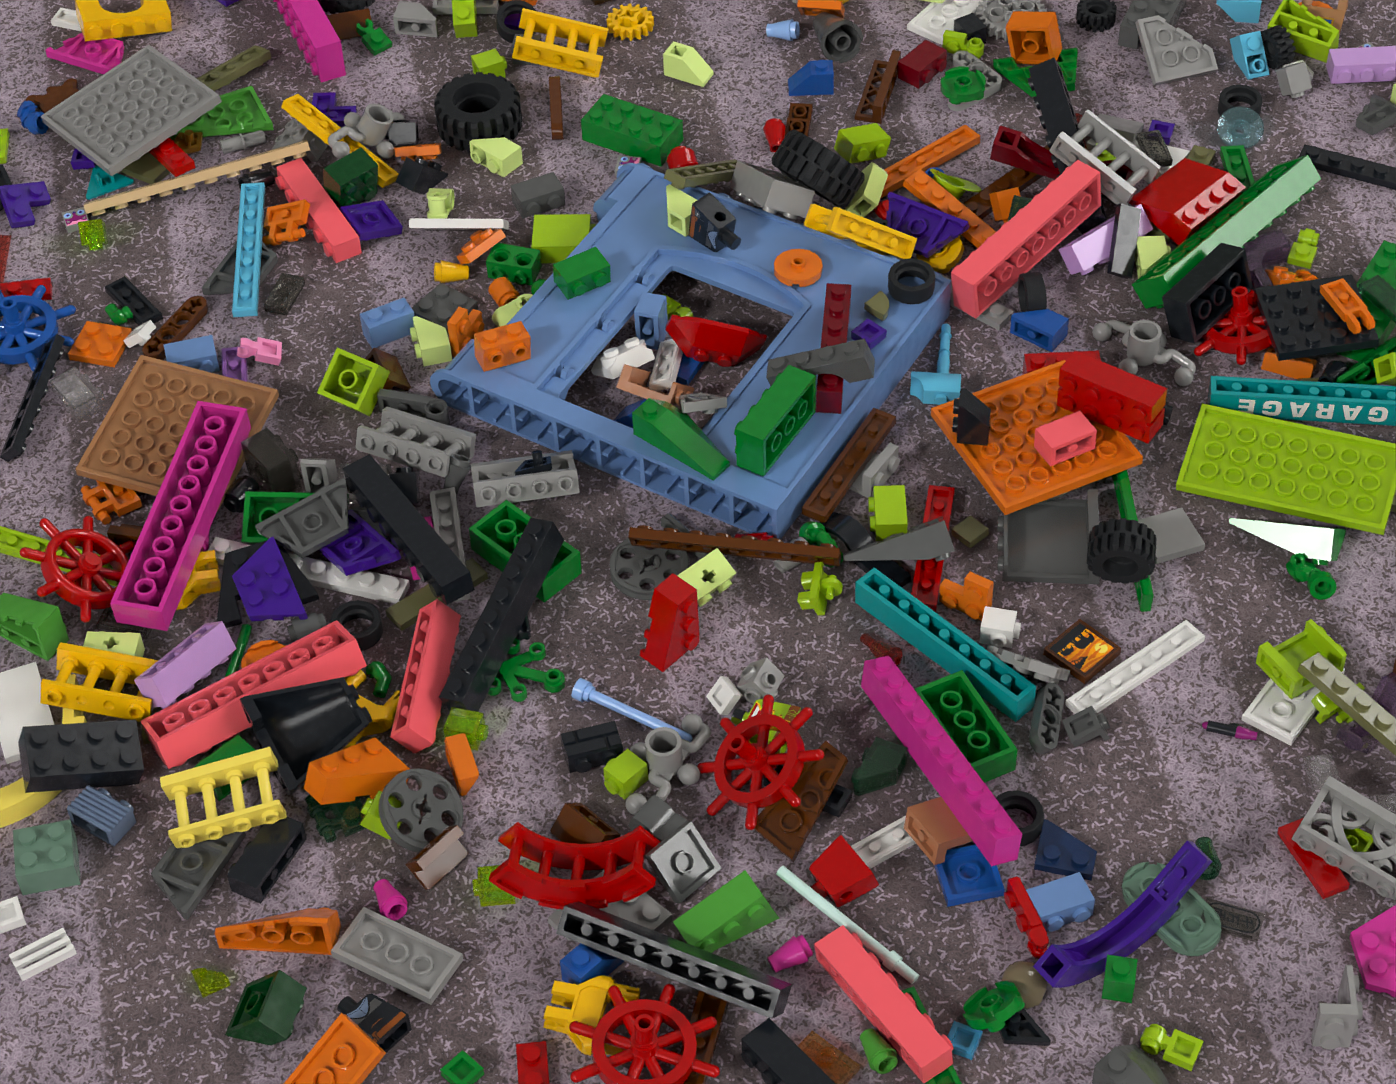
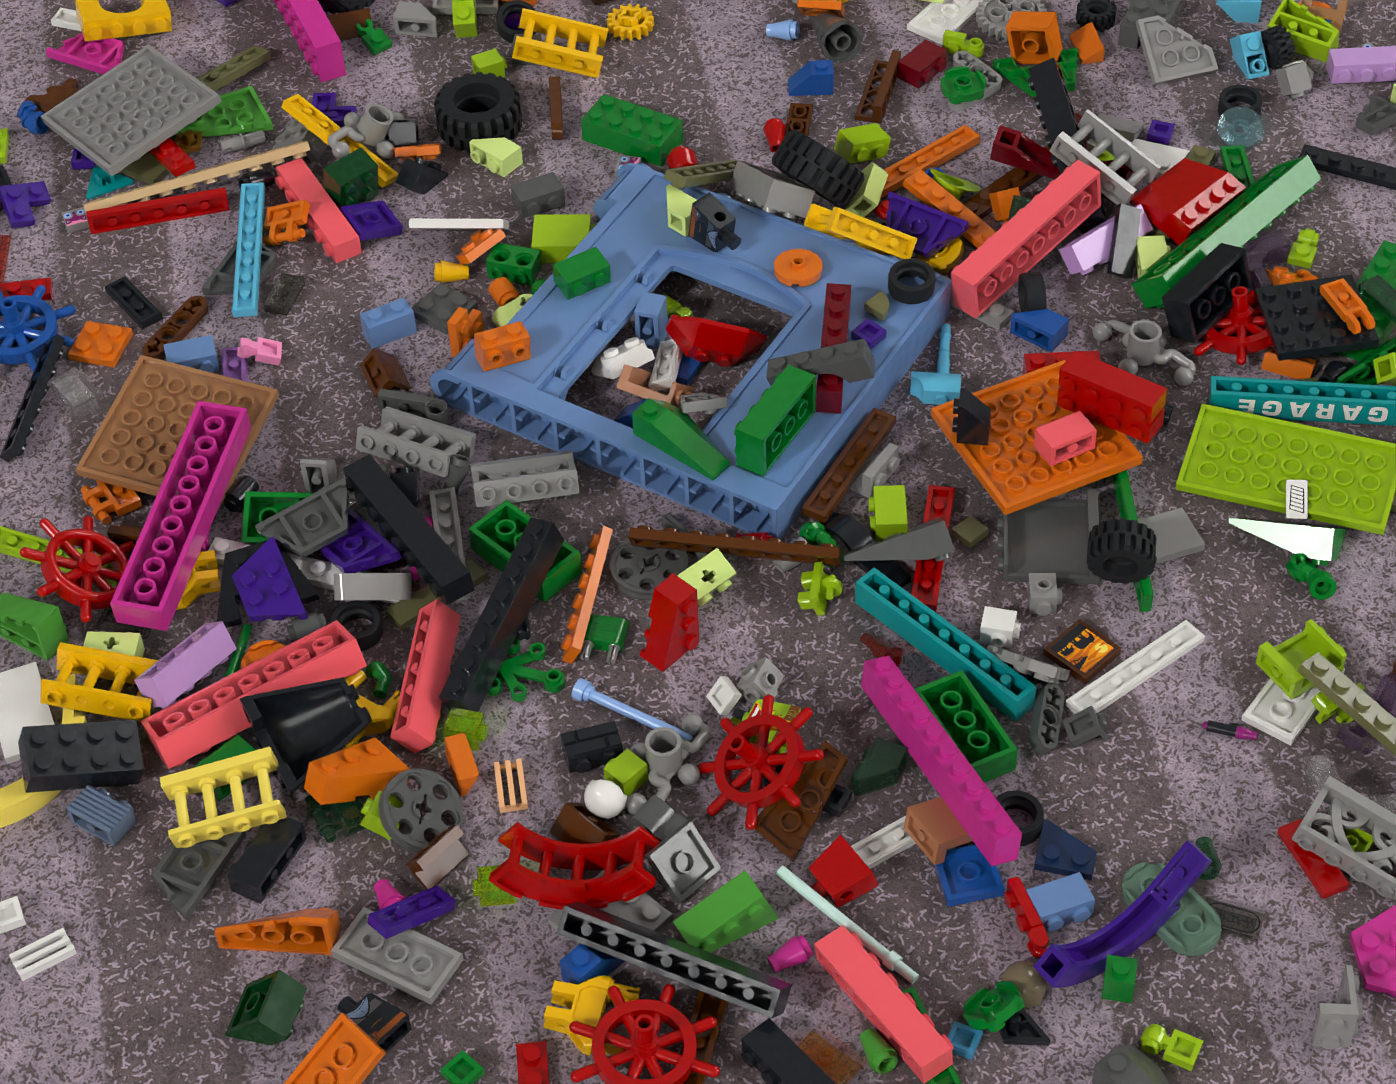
(46, 857): sand green brick -> none
(93, 234): clear neon green brick -> none
(118, 316): green arm -> none
(140, 334): white plate -> none
(157, 210): none -> red plate
(209, 981): clear neon green tile -> none
(271, 463): clear smoke brick -> none
(353, 381): lime brick -> none
(372, 586): none -> light grey beam
(411, 912): none -> dark purple plate
(432, 342): yellowish green slope -> none
(440, 203): yellowish green piece -> none
(508, 767): none -> light nougat tile
(536, 464): black piece -> none
(585, 599): none -> orange plate
(604, 798): none -> white hair
(605, 634): none -> green piece
(686, 65): yellowish green slope -> none
(968, 598): orange plate -> none
(971, 26): black brick -> none
(1043, 593): none -> light grey brick
(1088, 44): none -> orange slope
(1153, 146): clear smoke tile -> none
(1296, 499): none -> white sticker

